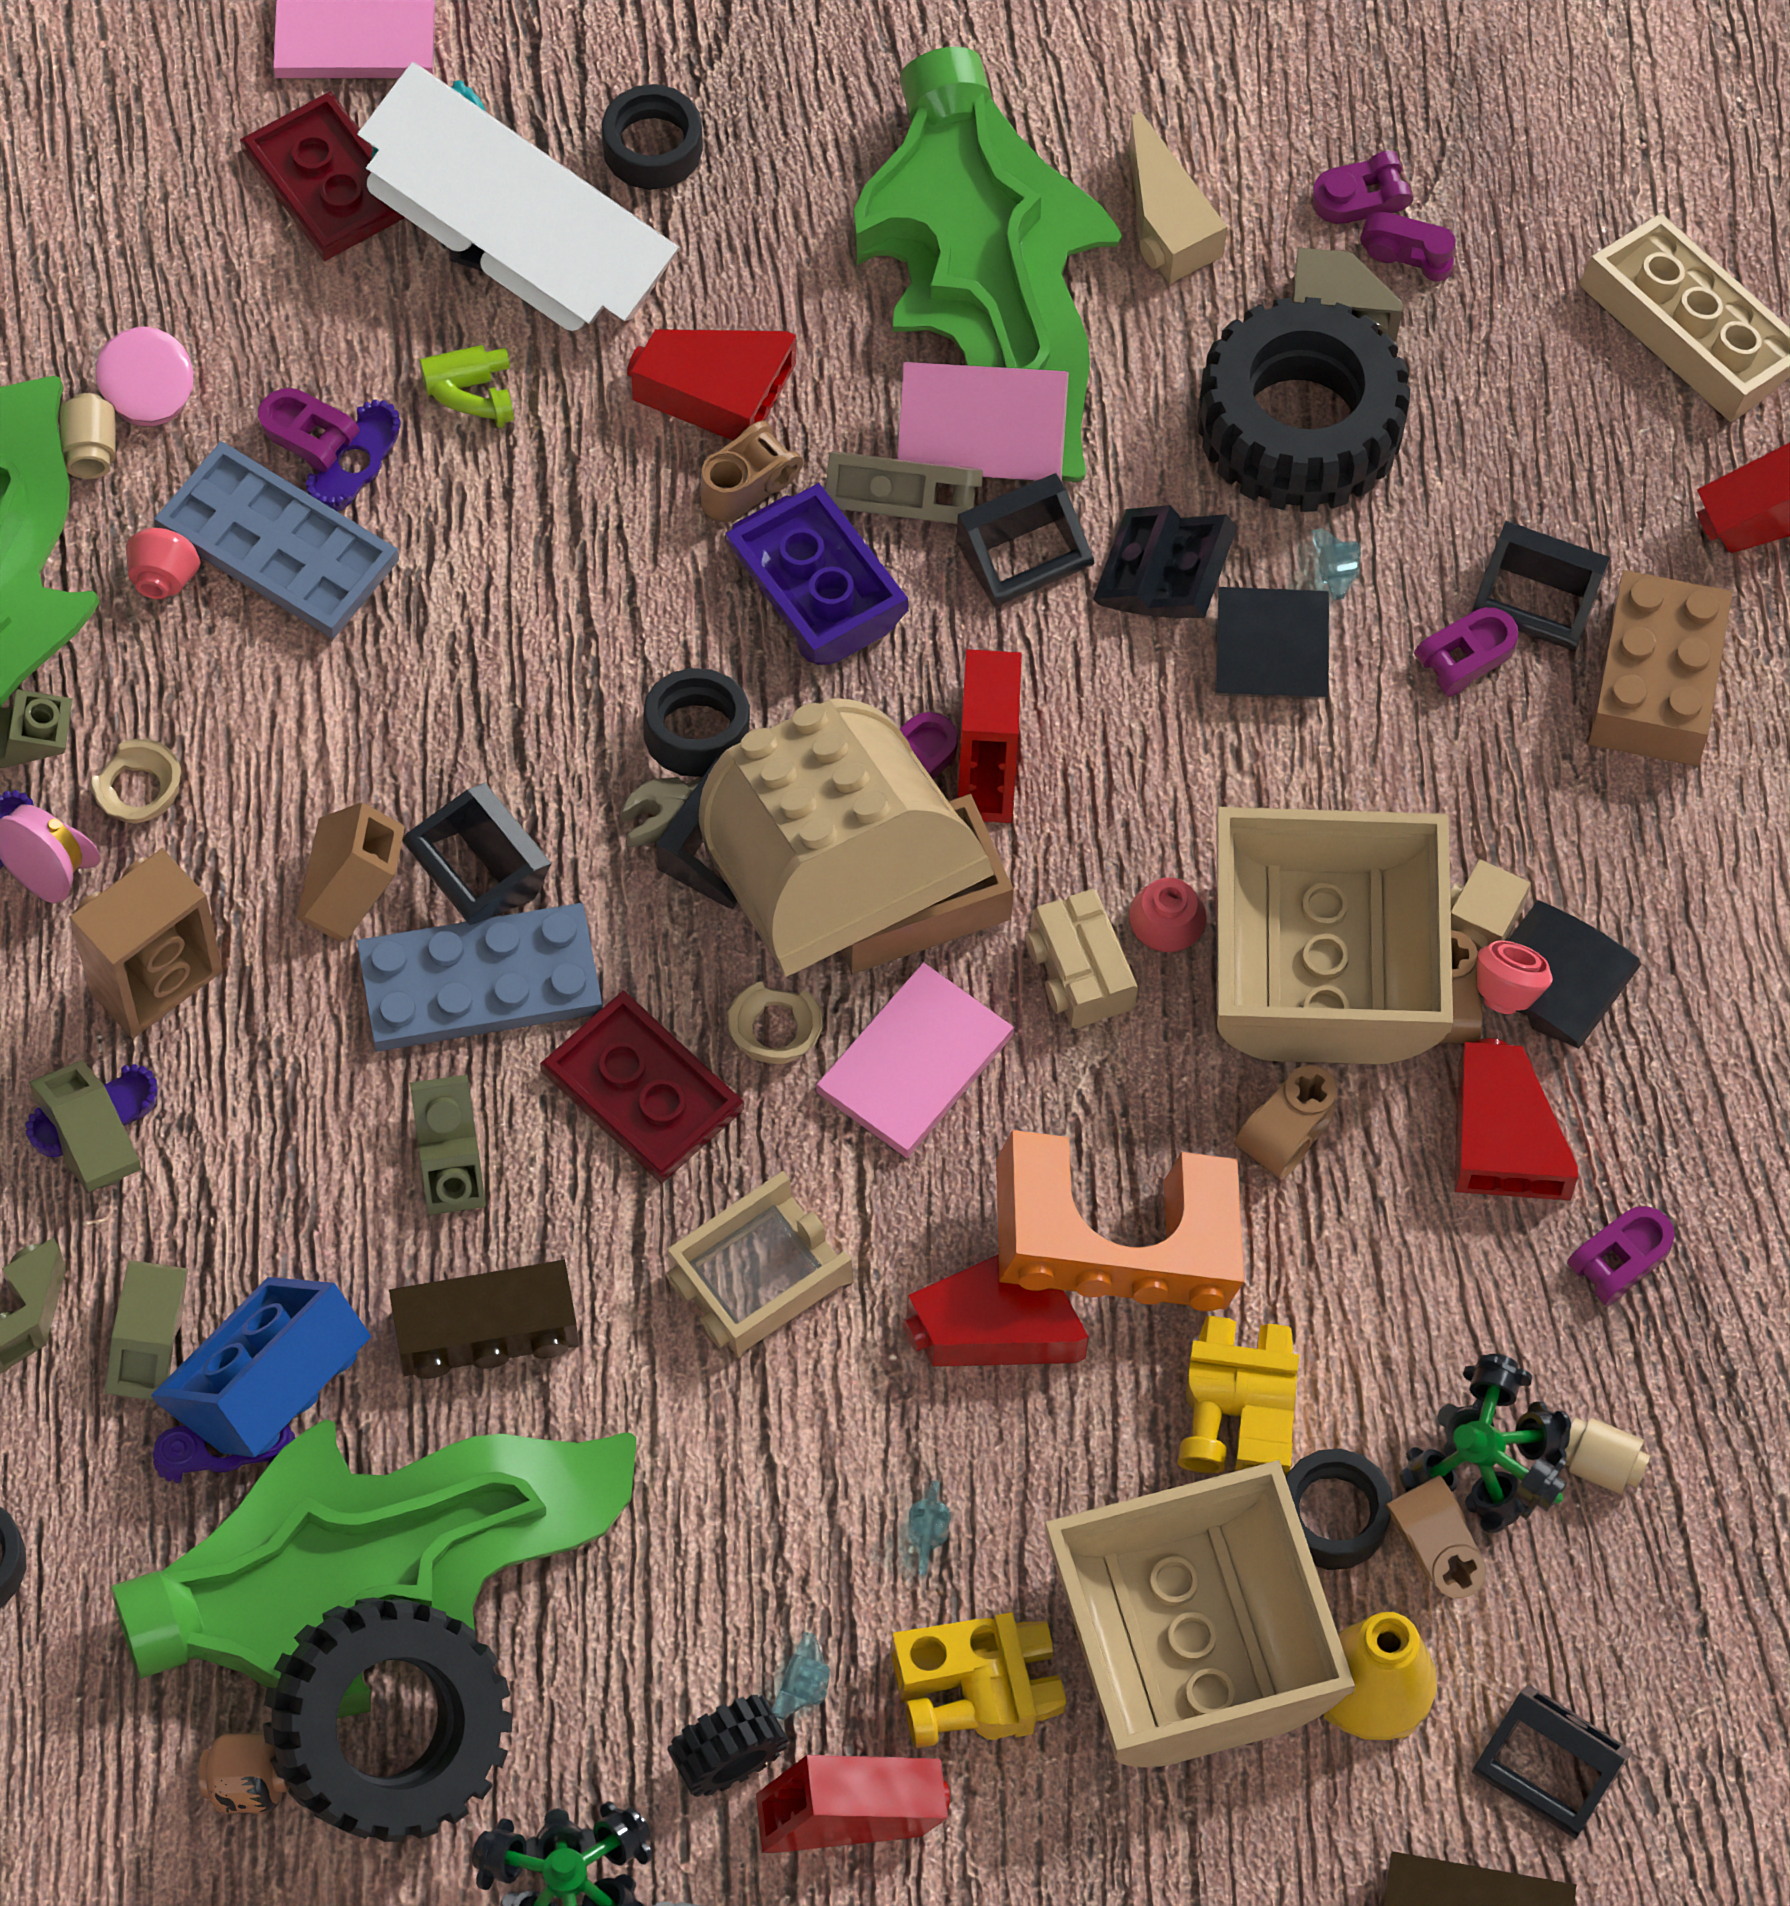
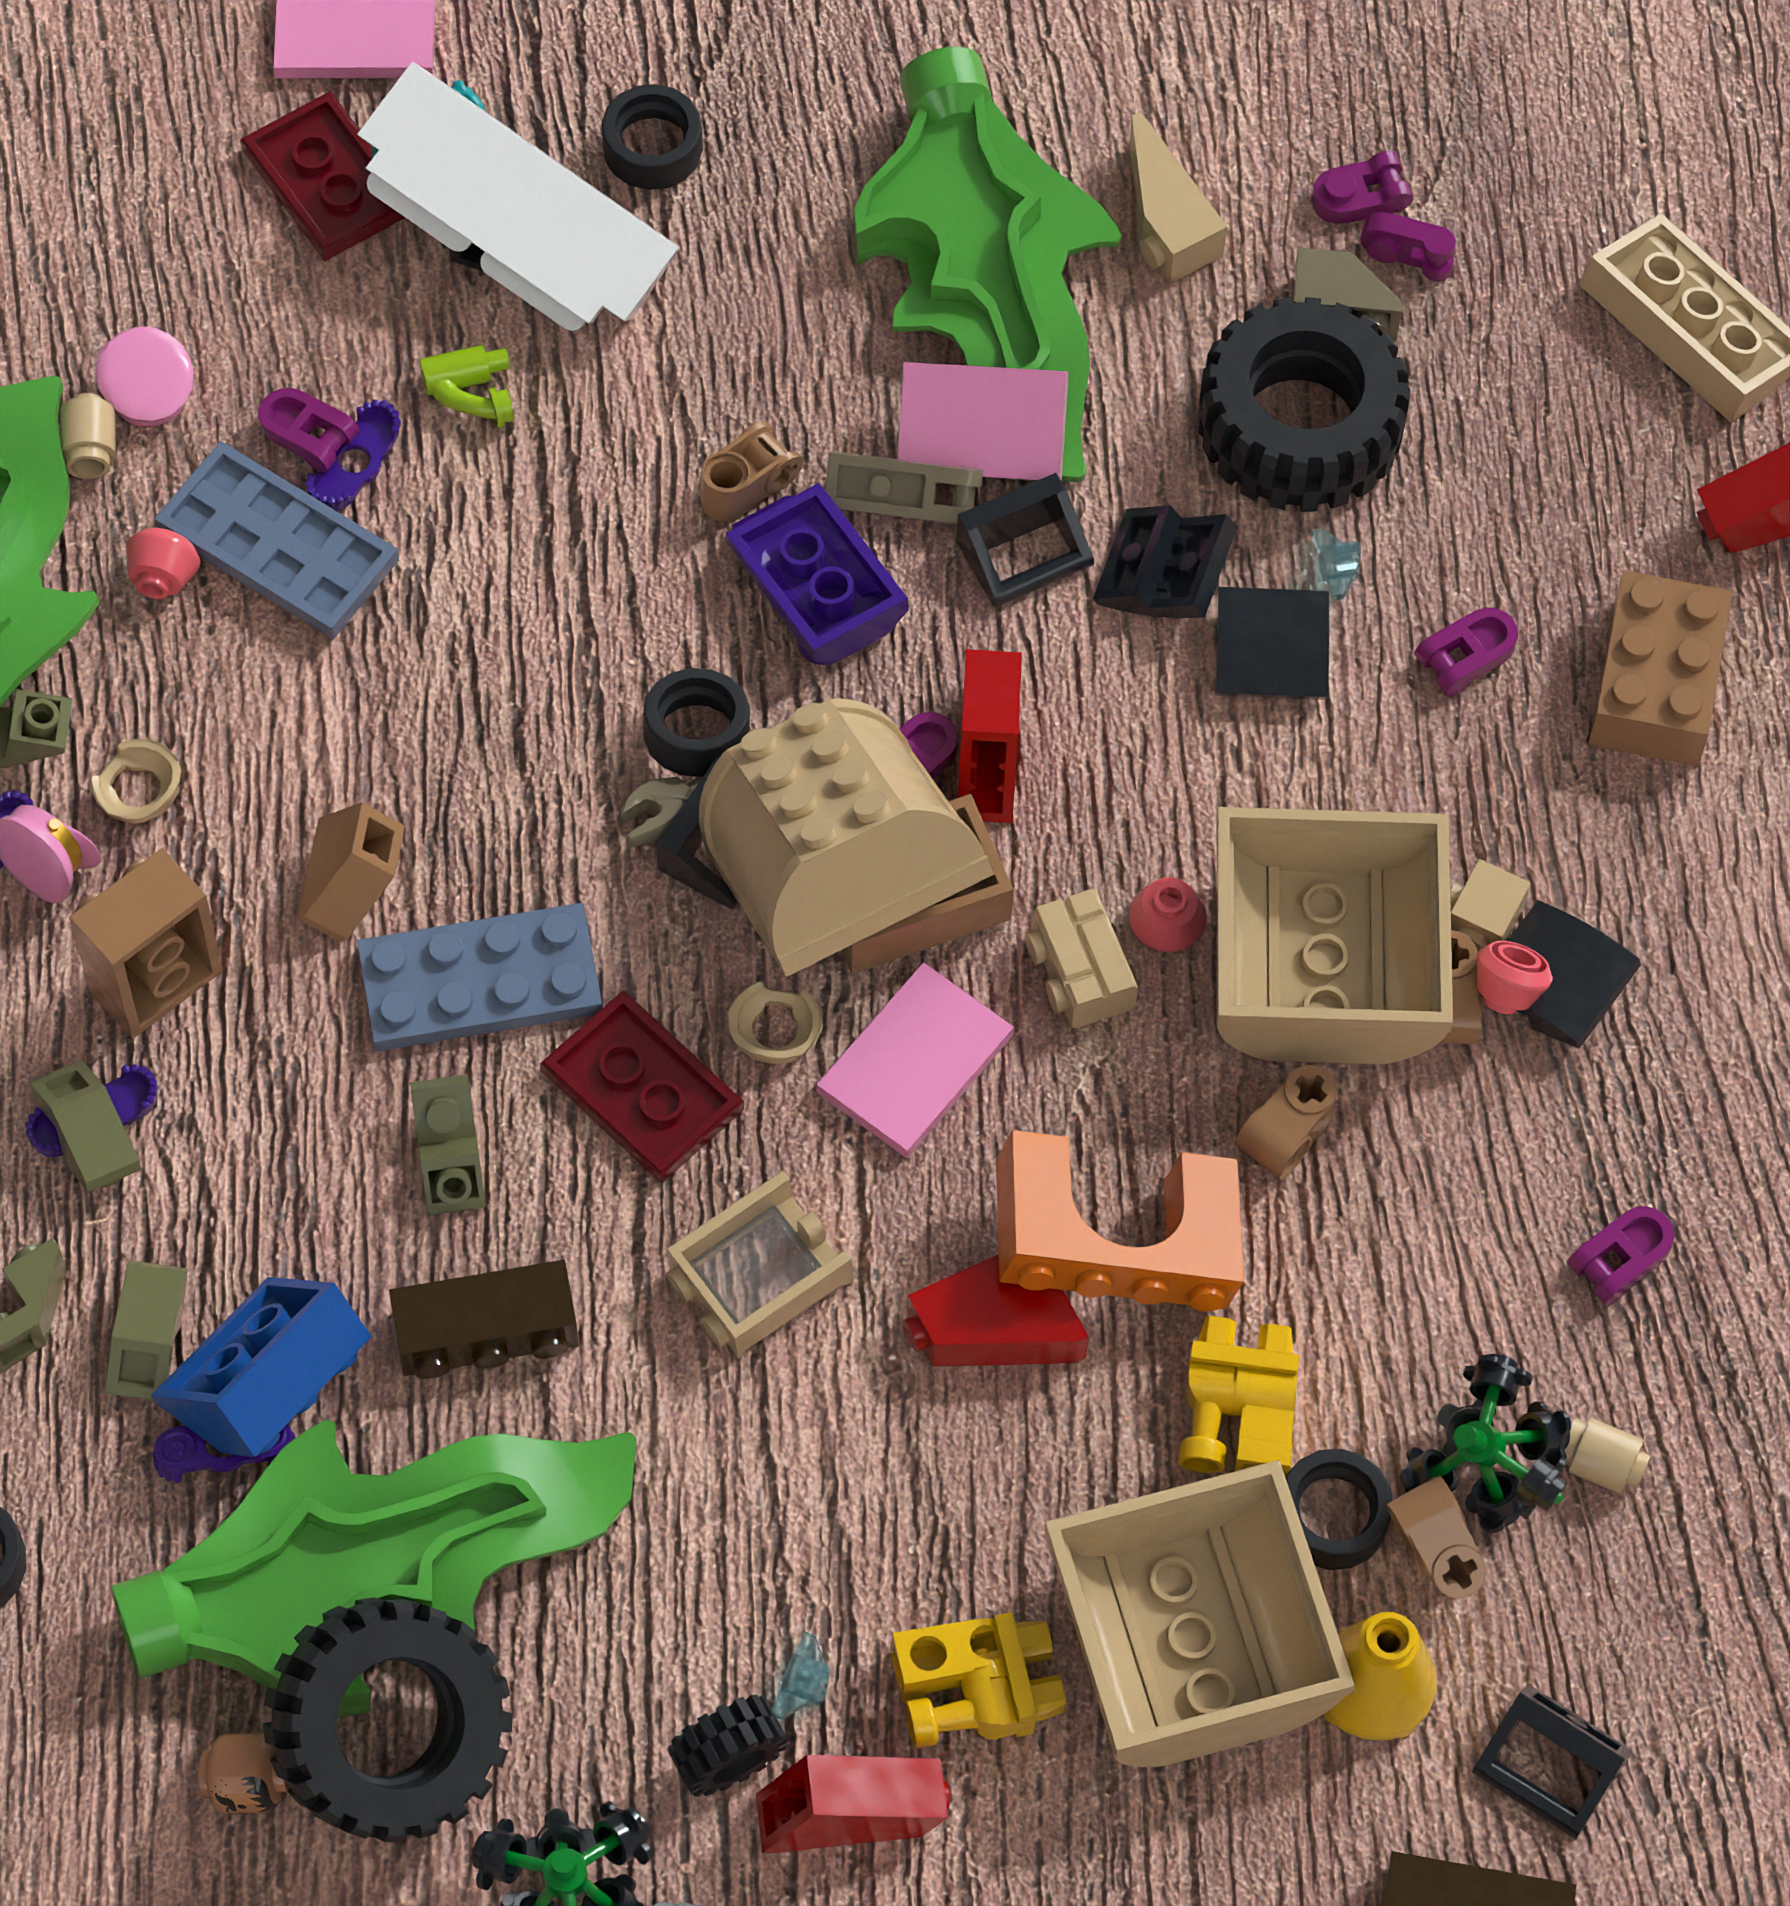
(495, 840): black tile -> none
(713, 376): red slope -> none
(929, 1525): clear light blue piece -> none
(1507, 1128): red slope -> none
(1552, 564): black tile -> none

